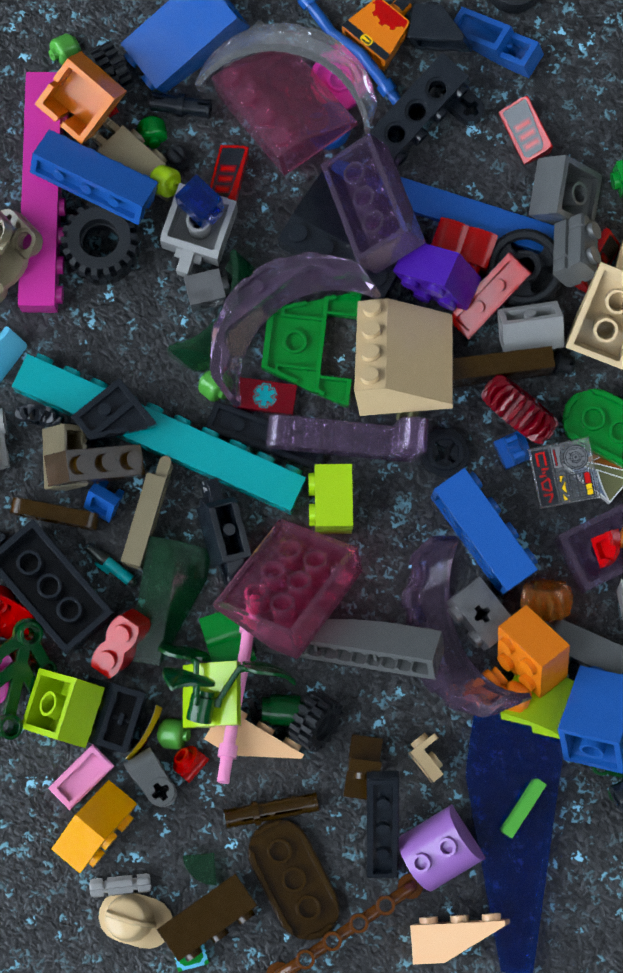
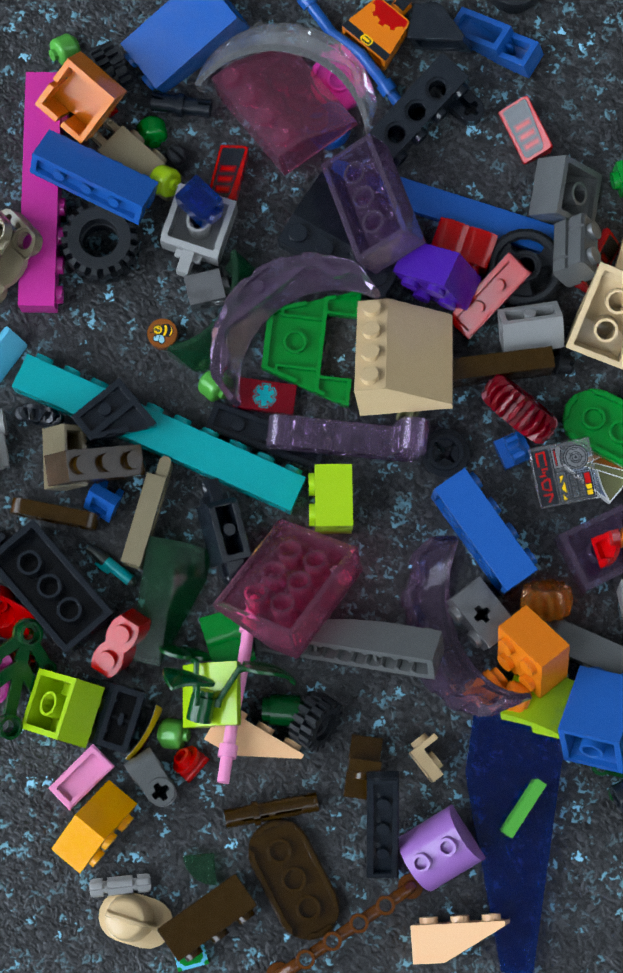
(162, 334): none -> dark orange tile

